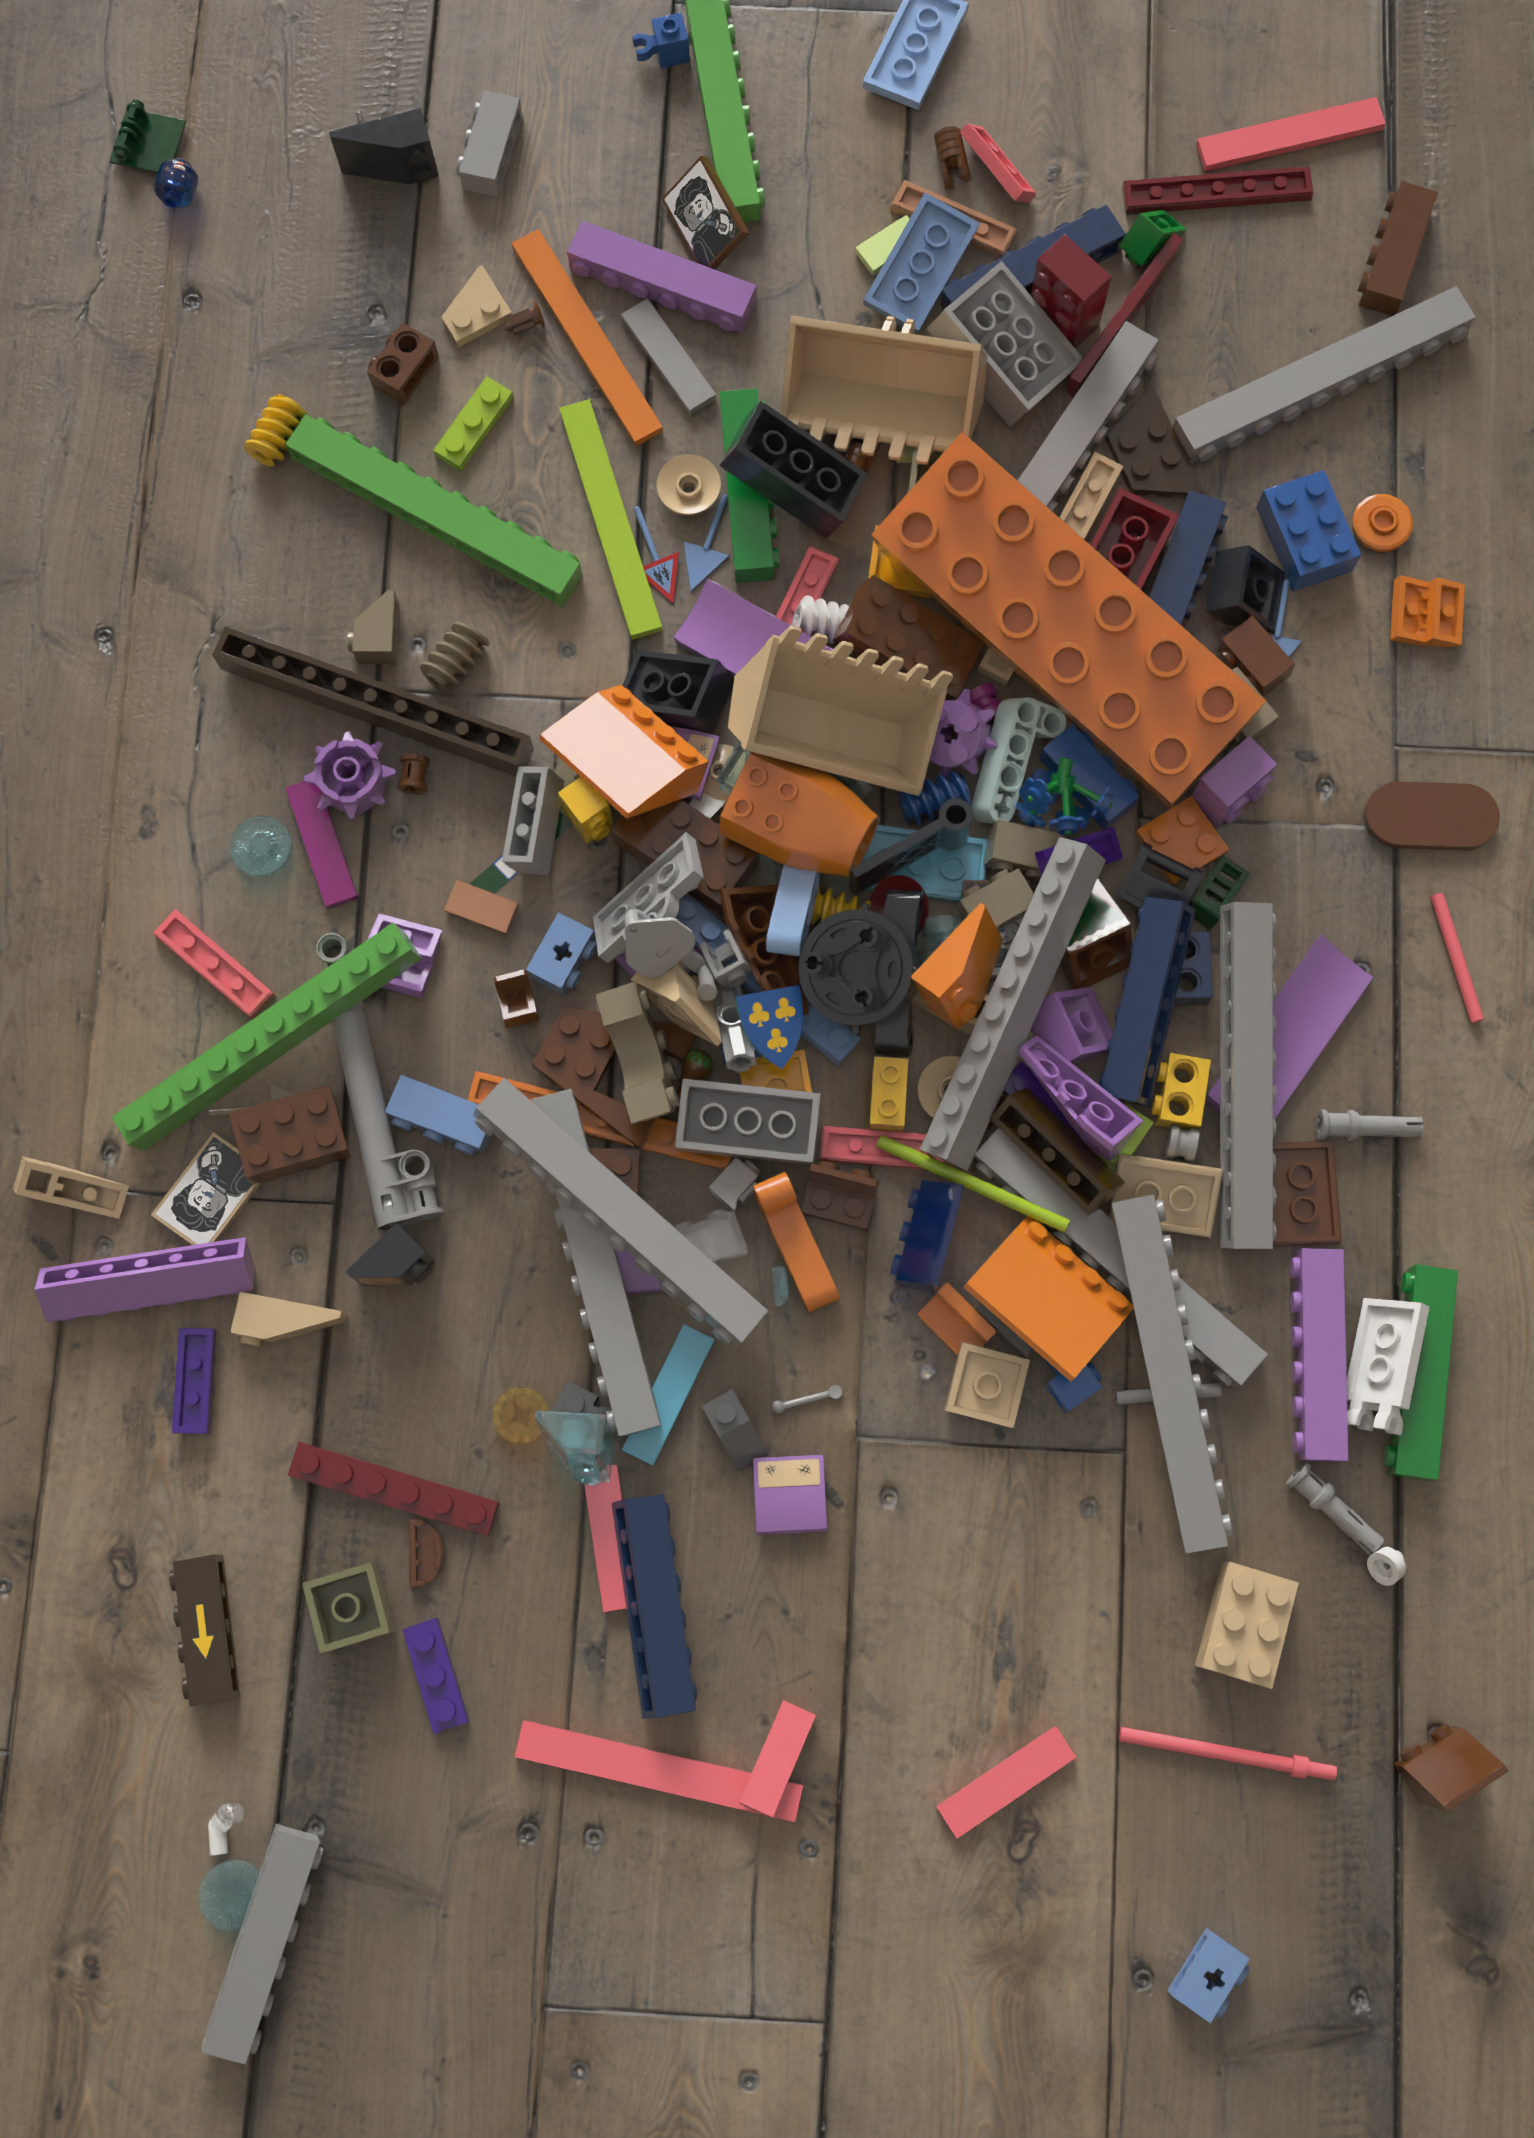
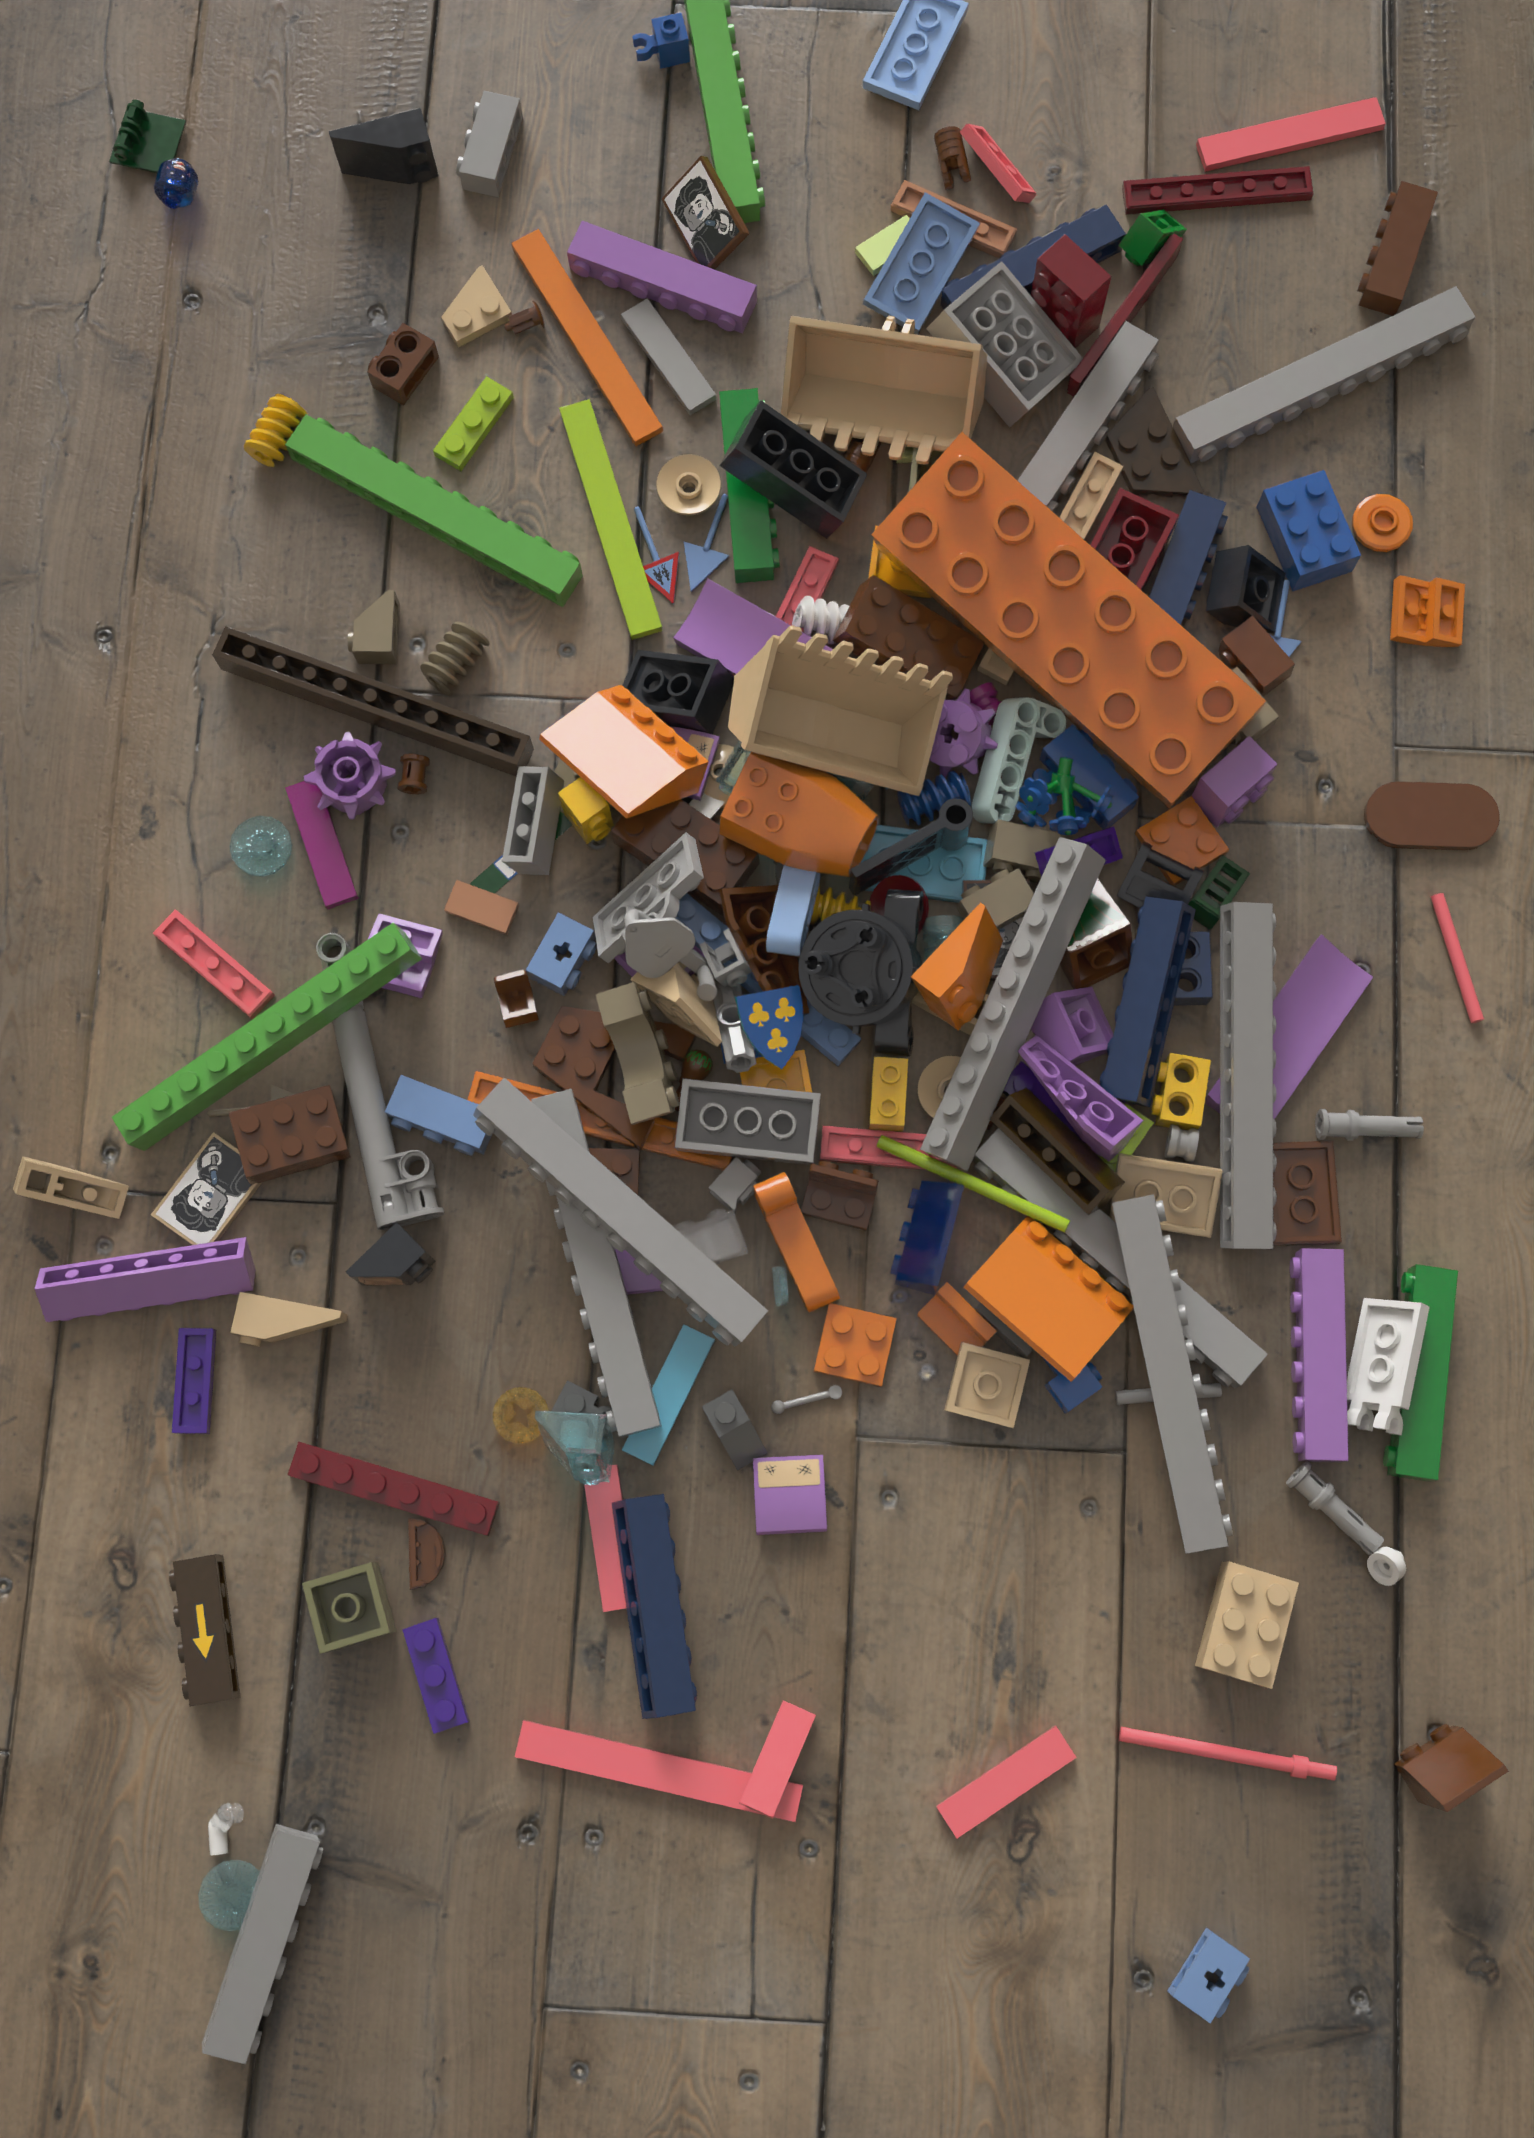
(855, 1345): none -> orange plate

